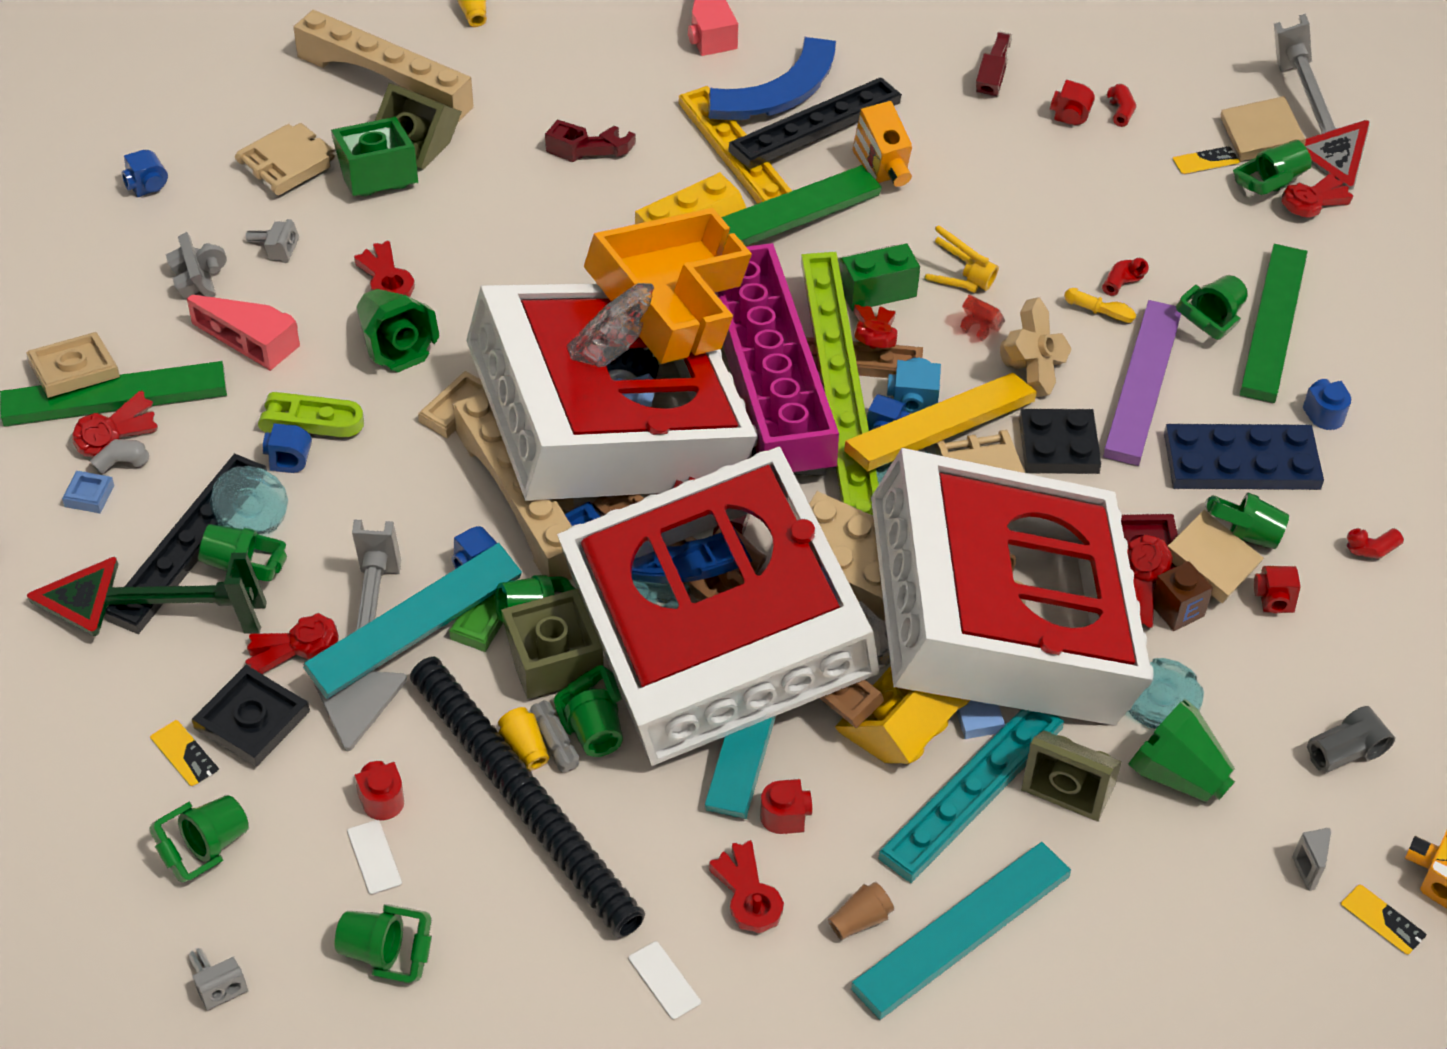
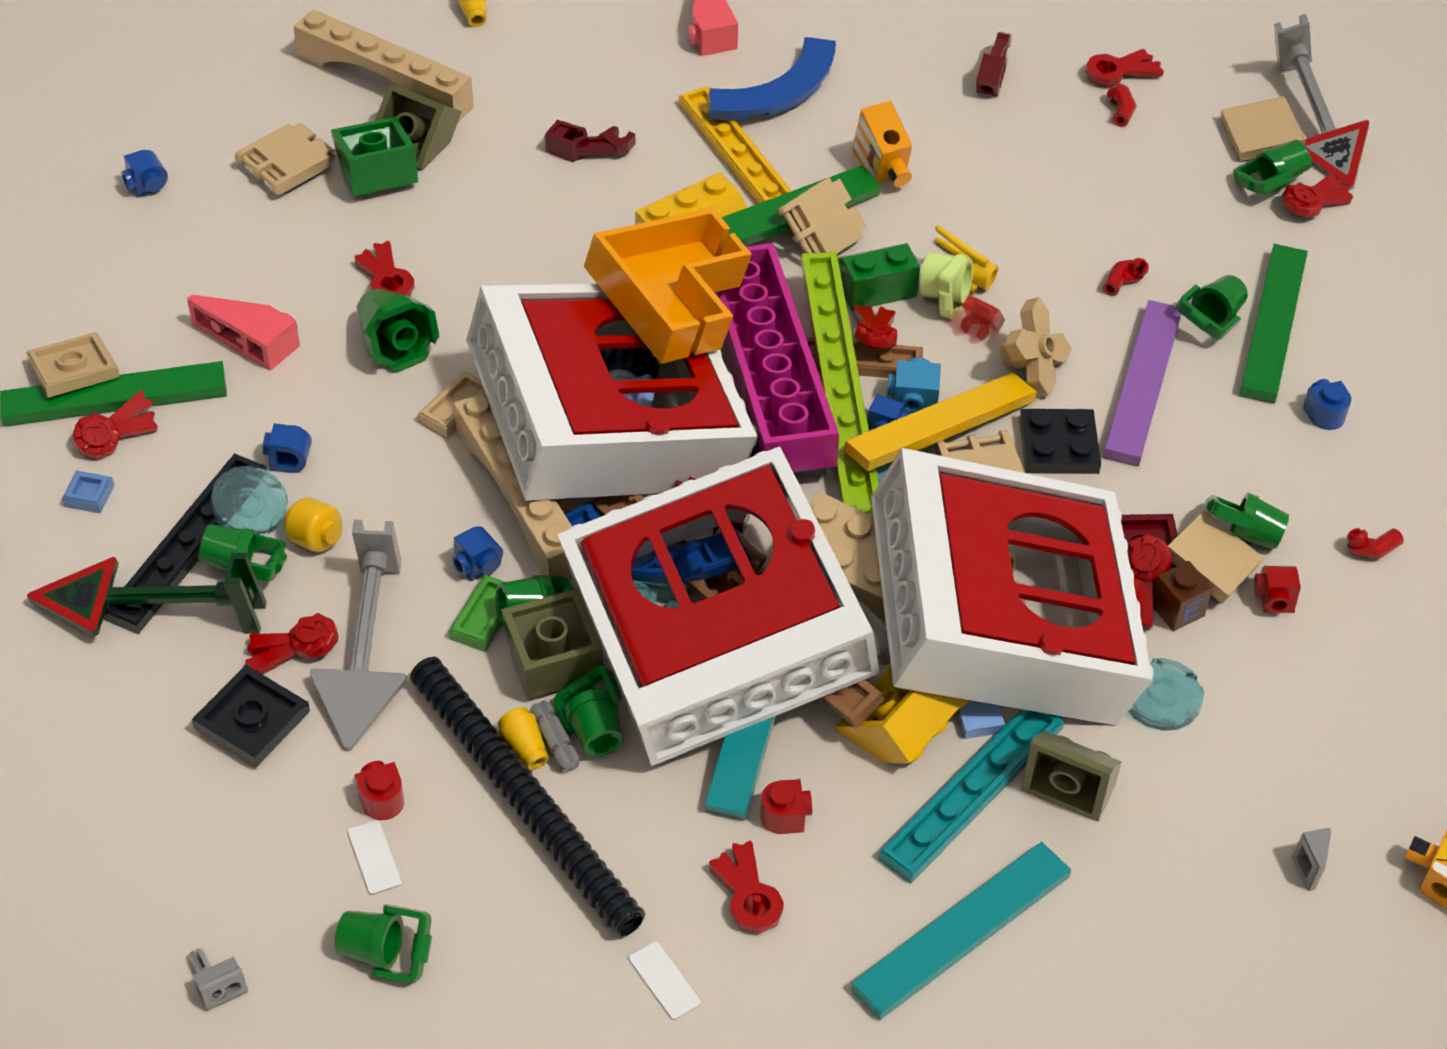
(120, 450): light grey arm -> none
(184, 753): yellow sticker -> none
(194, 265): light grey hips -> none
(204, 831): green piece -> none
(278, 241): light grey piece -> none
(312, 414): lime plate -> none
(313, 524): none -> yellow head
(411, 621): teal tile -> none
(612, 328): clear slope -> none
(810, 123): black tile -> none
(822, 219): none -> tan plate
(863, 910): medium nougat cone -> none
(948, 280): none -> yellowish green piece
(1072, 103): red plate -> none
(1111, 70): none -> red piece
(1113, 309): yellow piece -> none
(1185, 755): green cone -> none
(1206, 160): yellow sticker -> none
(1243, 456): dark blue plate -> none
(1357, 736): dark grey piece -> none
(1383, 919): yellow sticker -> none

